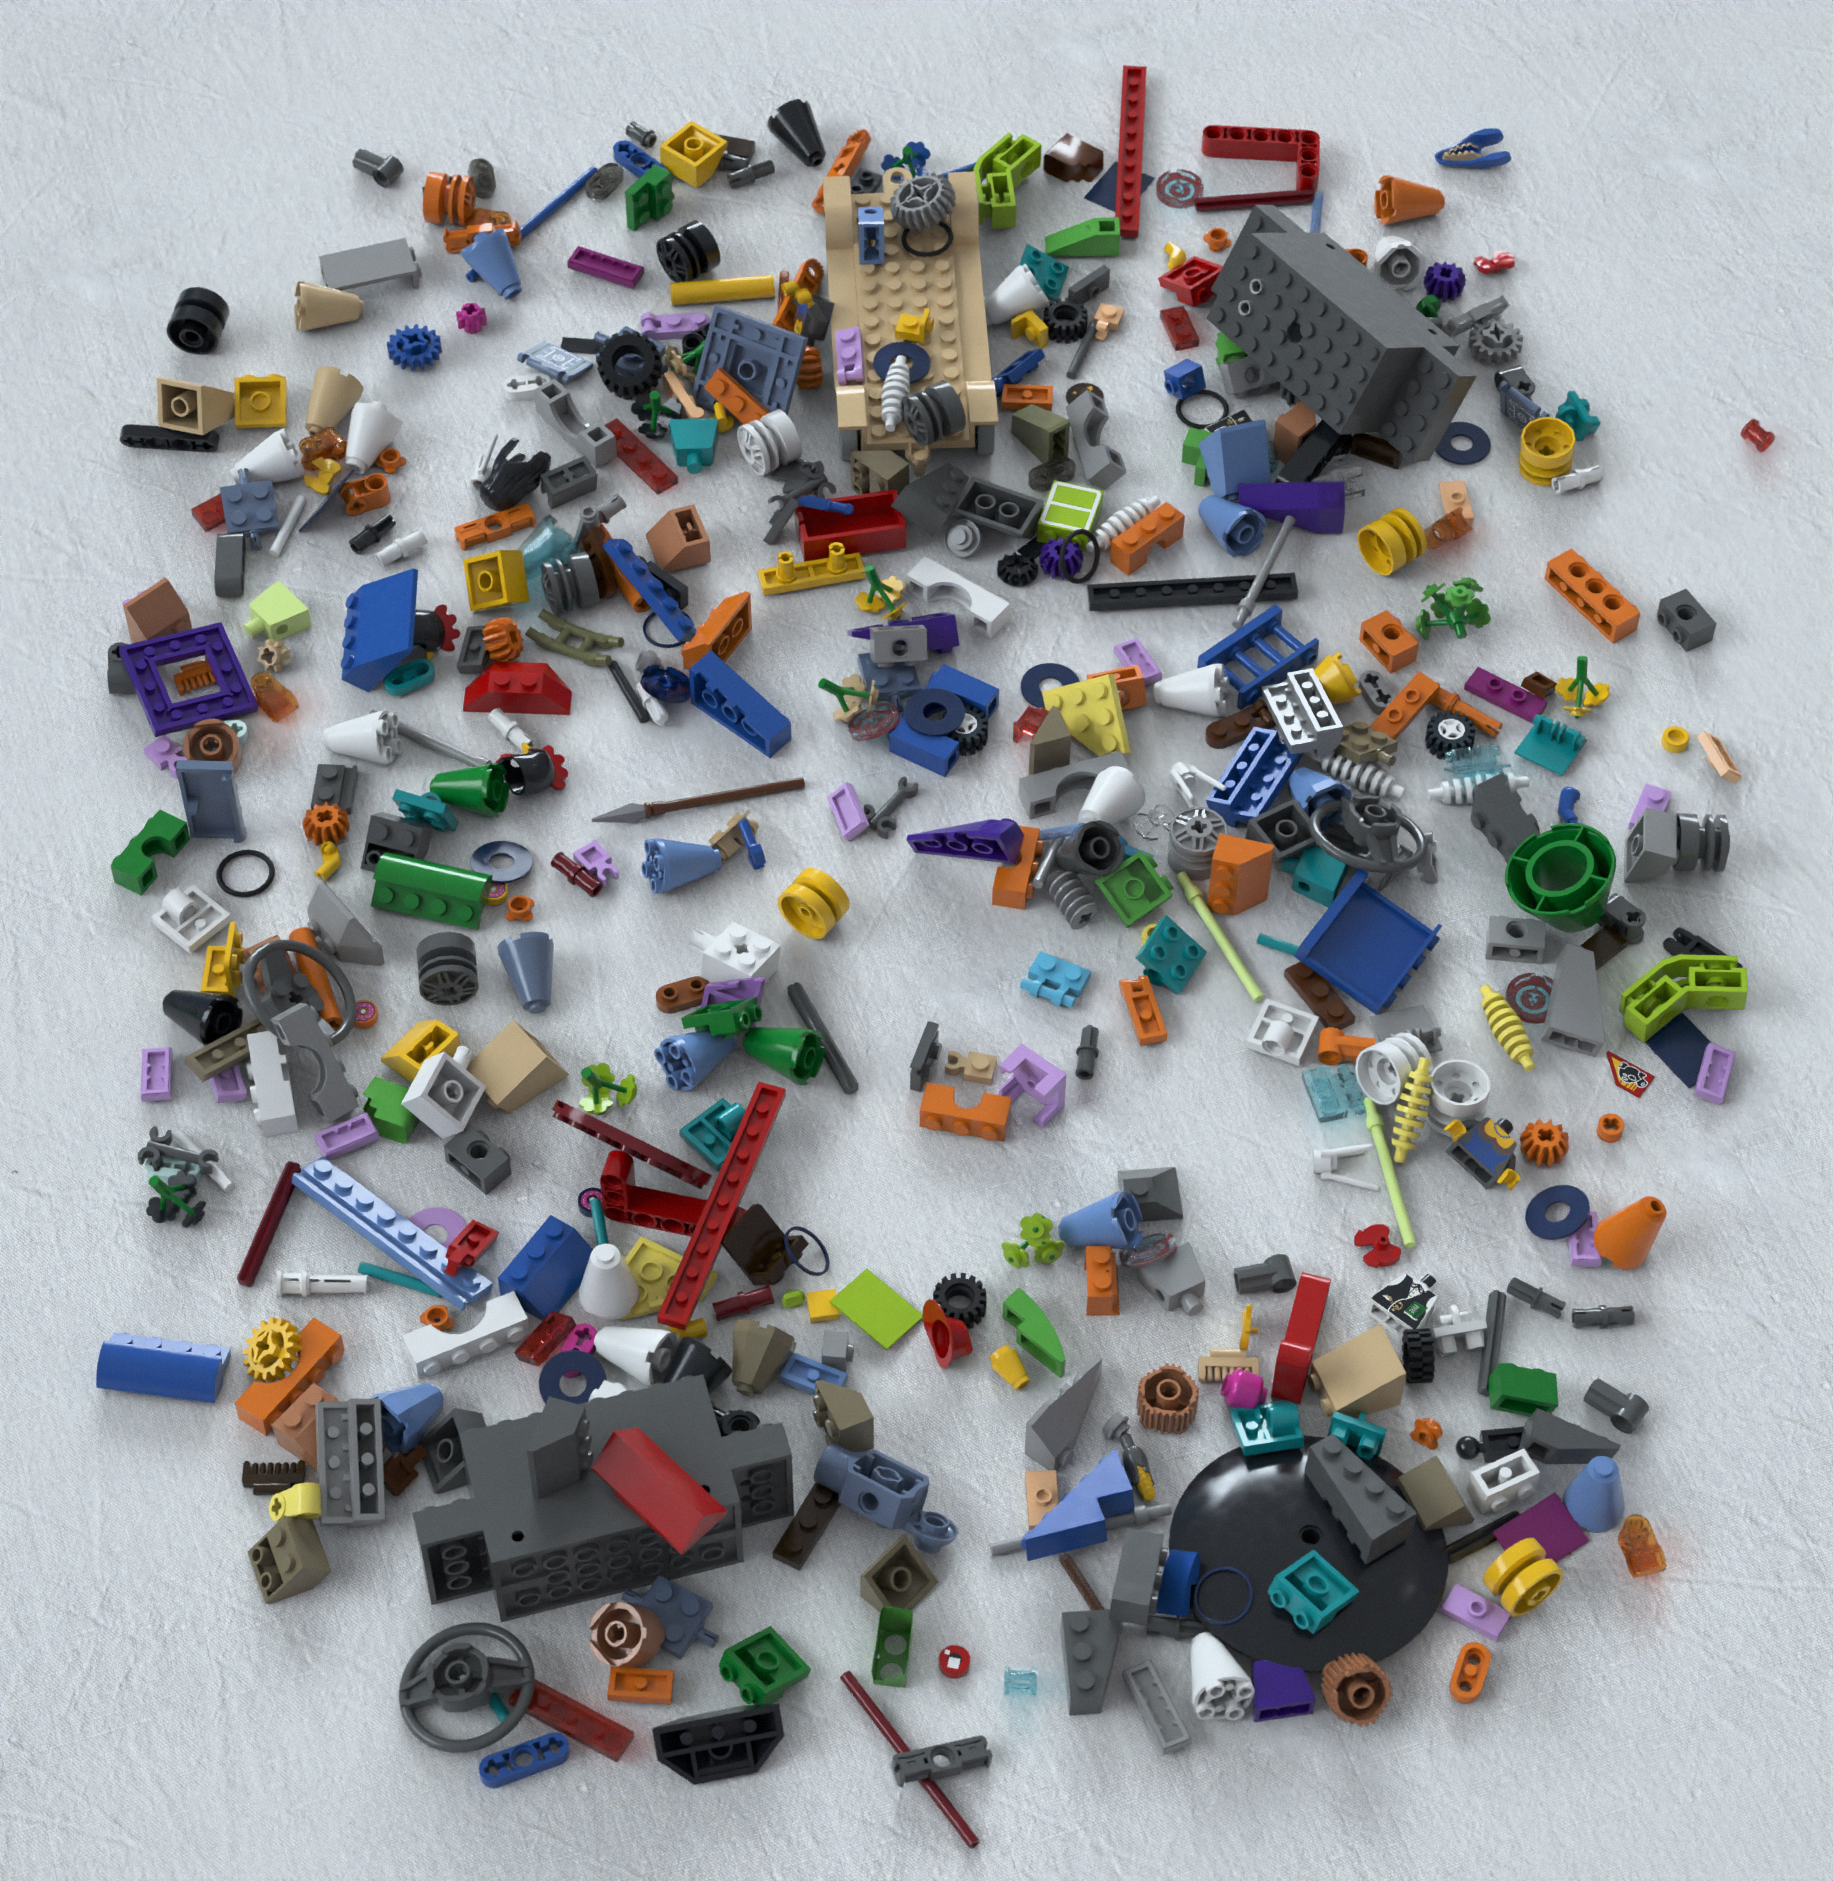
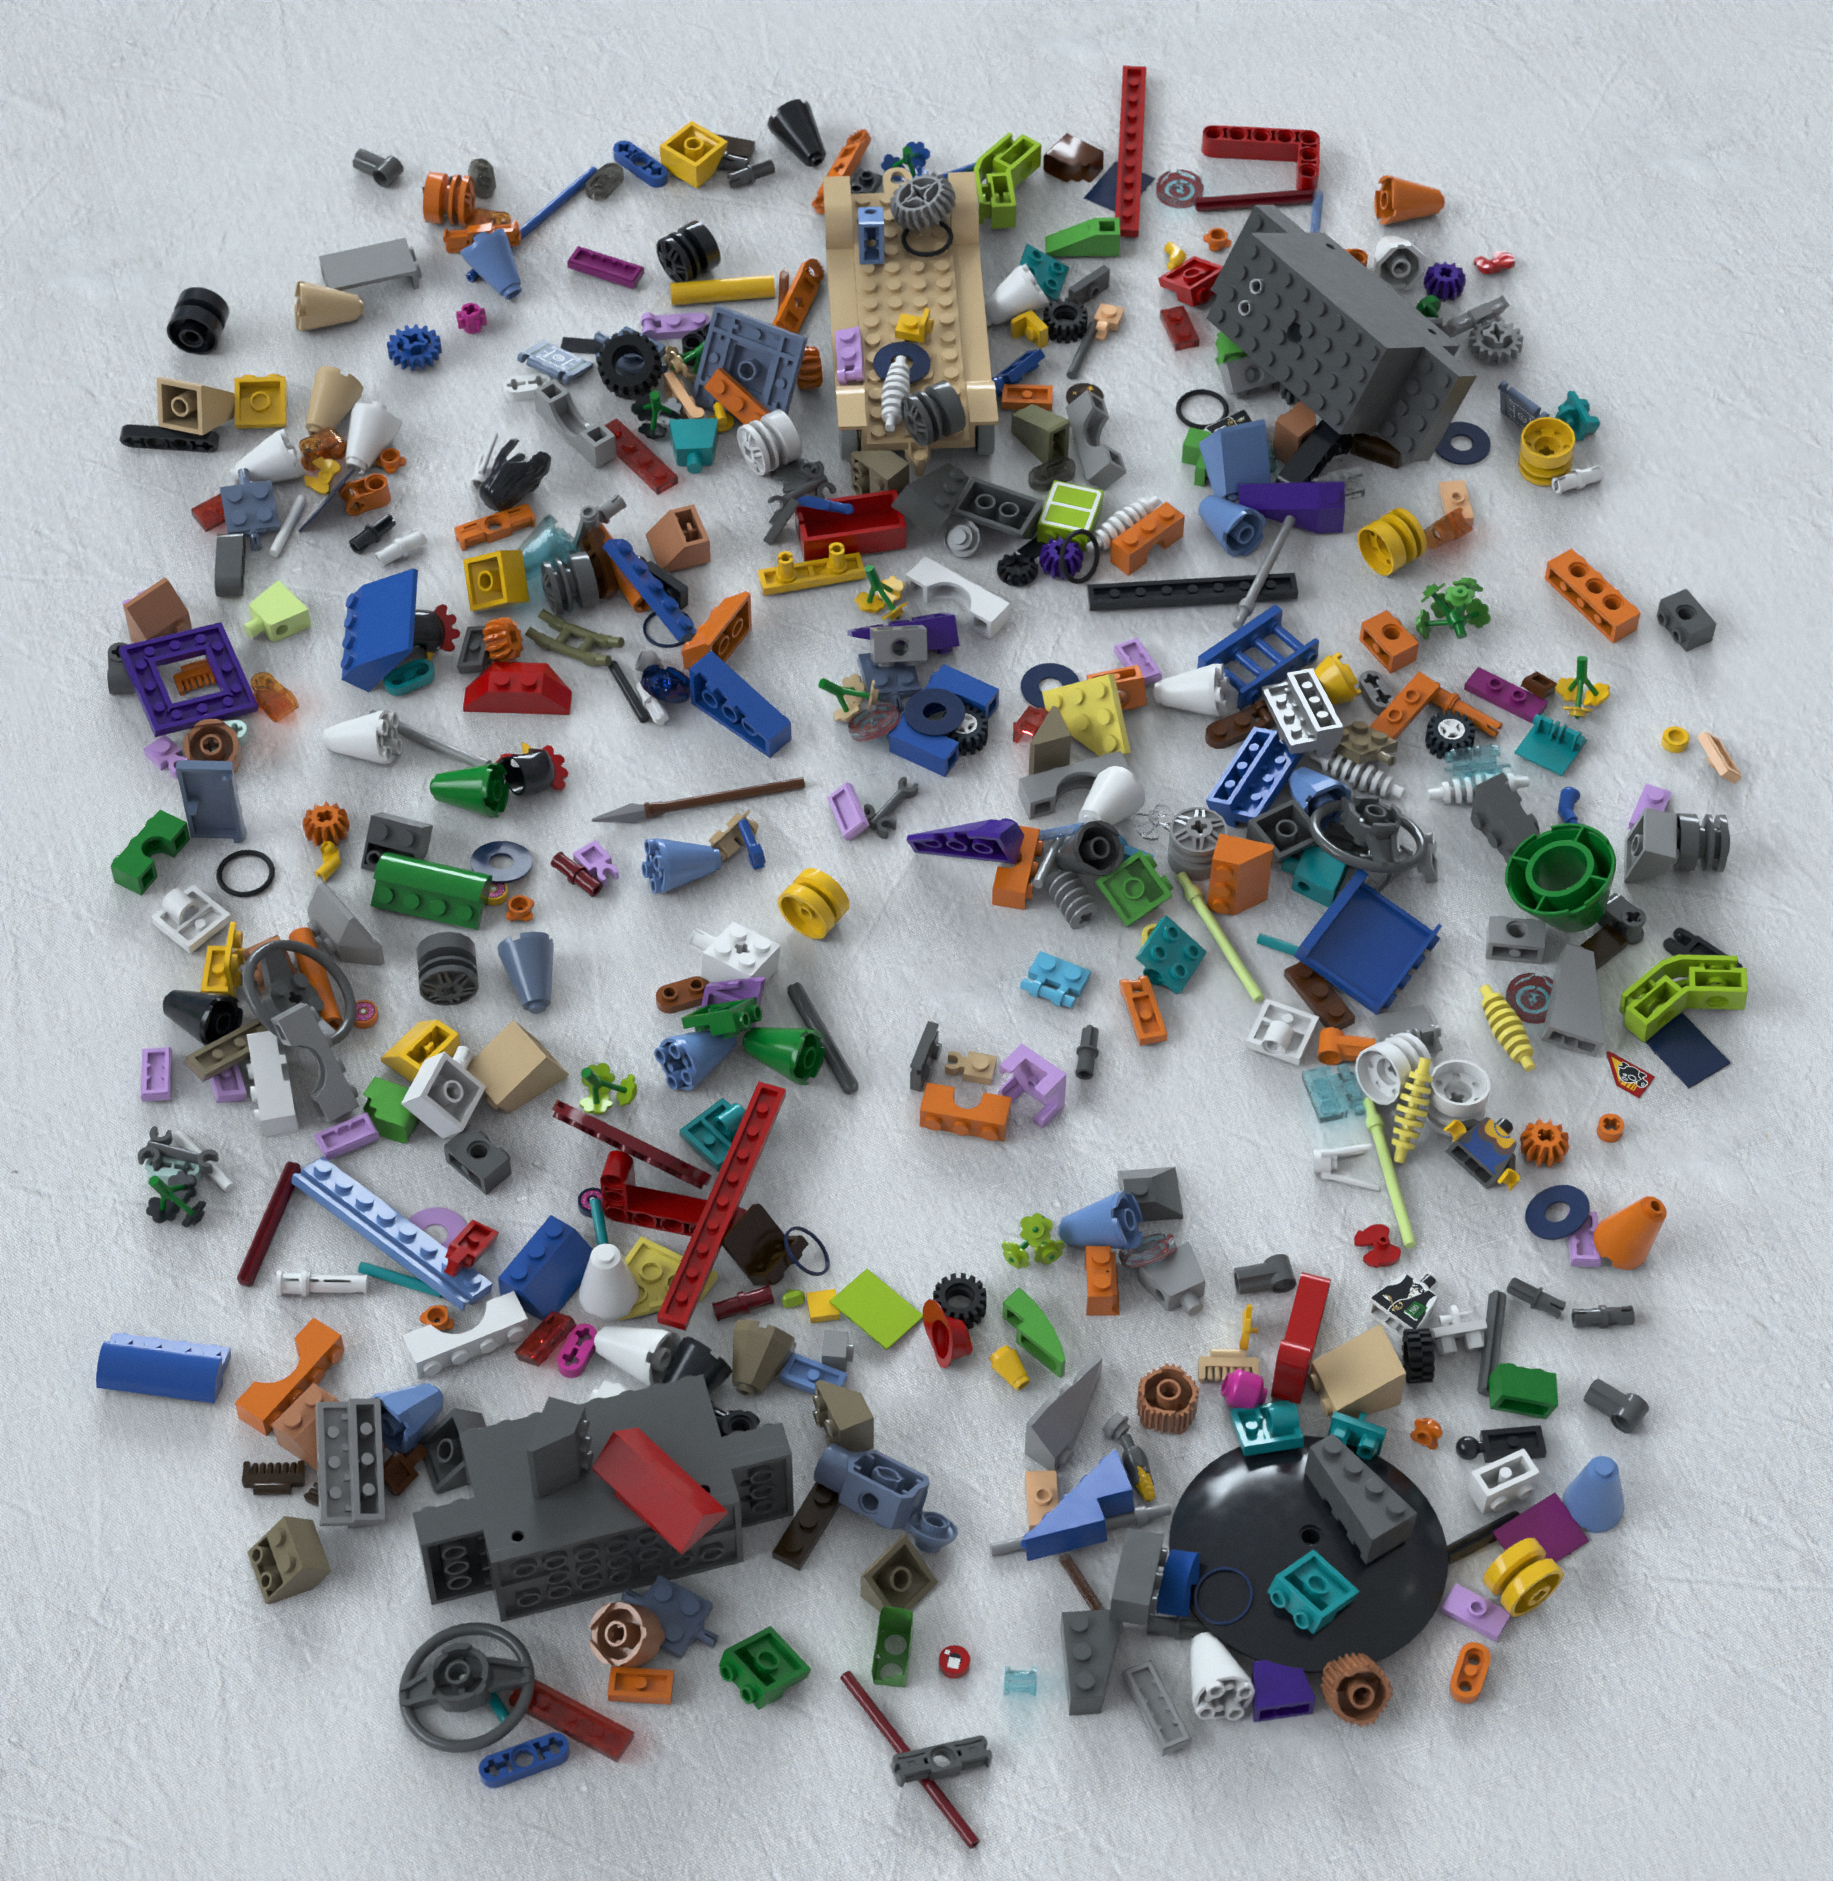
(267, 653): tan gear -> none
(272, 1350): yellow gear -> none
(299, 1502): light yellow piece -> none
(335, 785): dark grey plate -> none
(426, 809): teal plate -> none
(510, 729): white pin -> none
(568, 482): dark grey hinge -> none
(570, 1361): dark blue gear -> none
(644, 136): dark grey pin -> none
(649, 197): green plate -> none
(694, 1330): yellow pin -> none
(719, 1742): black wedge -> none
(812, 312): dark grey torso -> none
(1184, 379): blue brick -> none
(1185, 779): white plant -> none
(1434, 1496): dark tan slope -> none
(1468, 151): blue animal -> none
(1516, 378): dark grey piece -> none
(1561, 1442): dark grey slope -> none
(1641, 1547): clear orange piece -> none
(1714, 1073): lavender plate -> none
(1757, 435): clear red bush -> none

